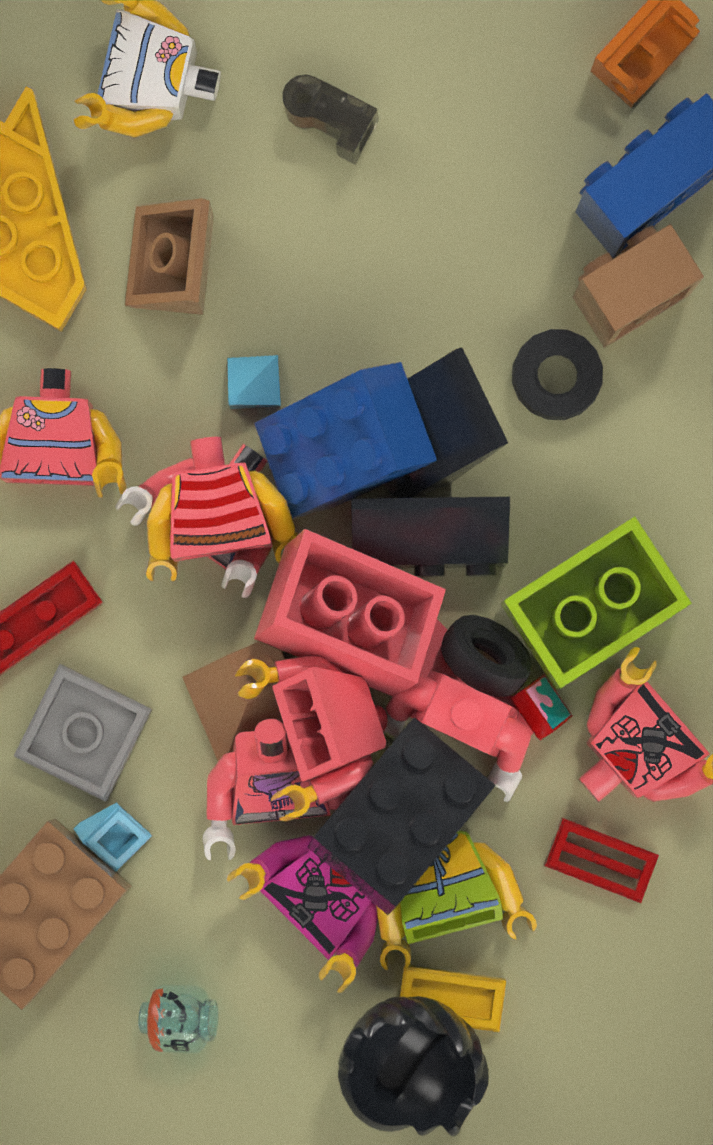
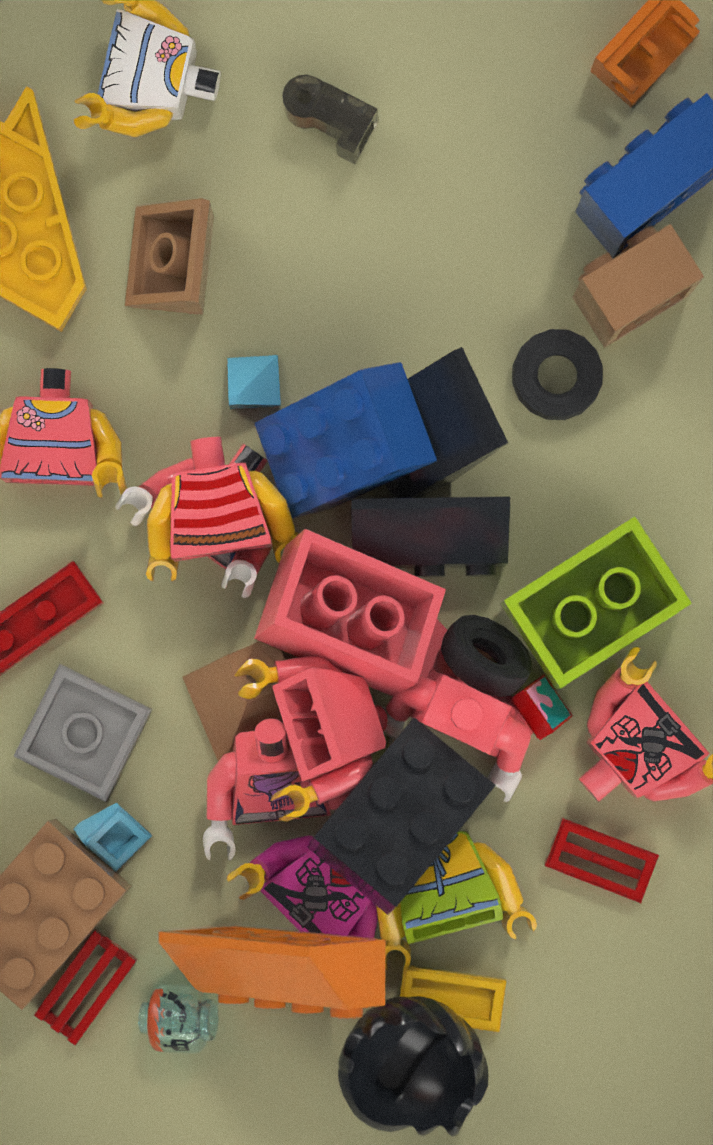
(59, 1023): none -> red tile
(282, 967): none -> orange slope

